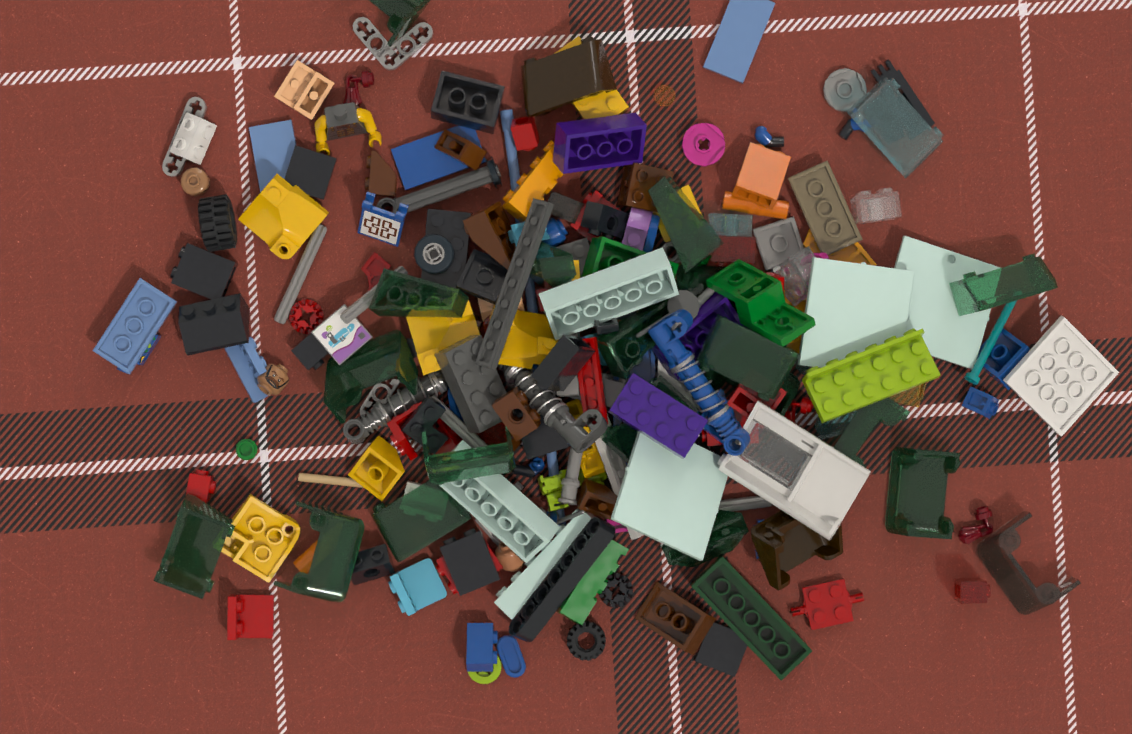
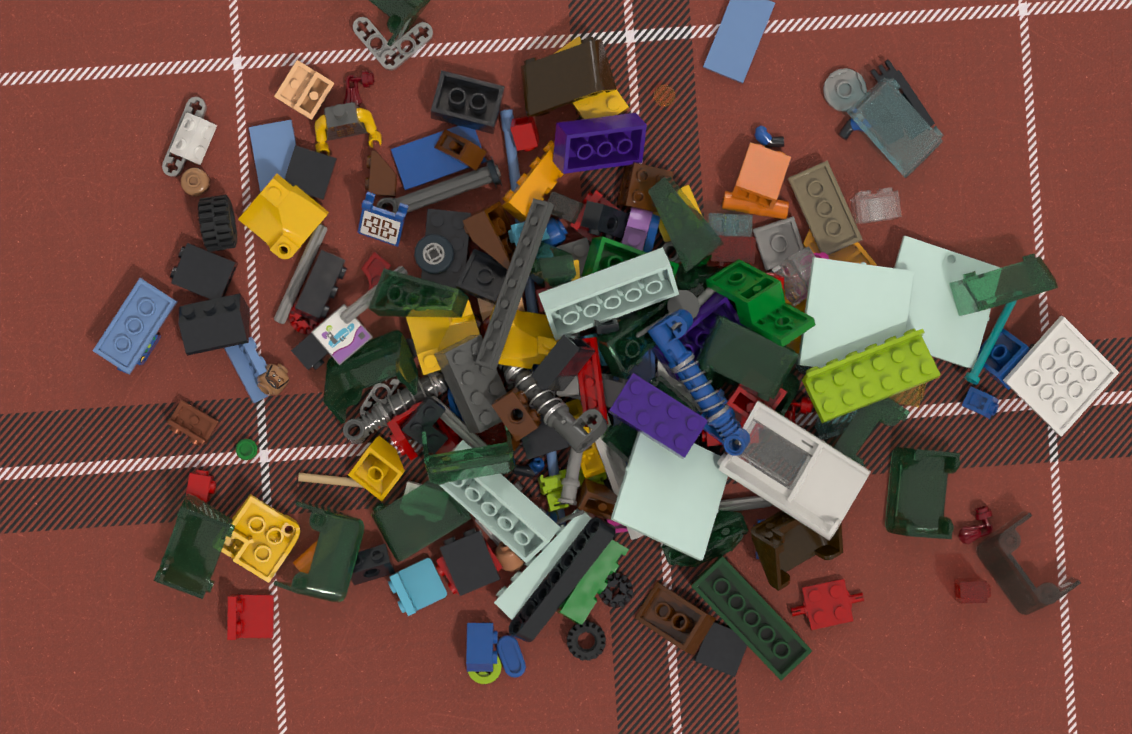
(192, 423): none -> copper bracket
(321, 286): none -> black brick
(701, 132): dark pink plate -> none

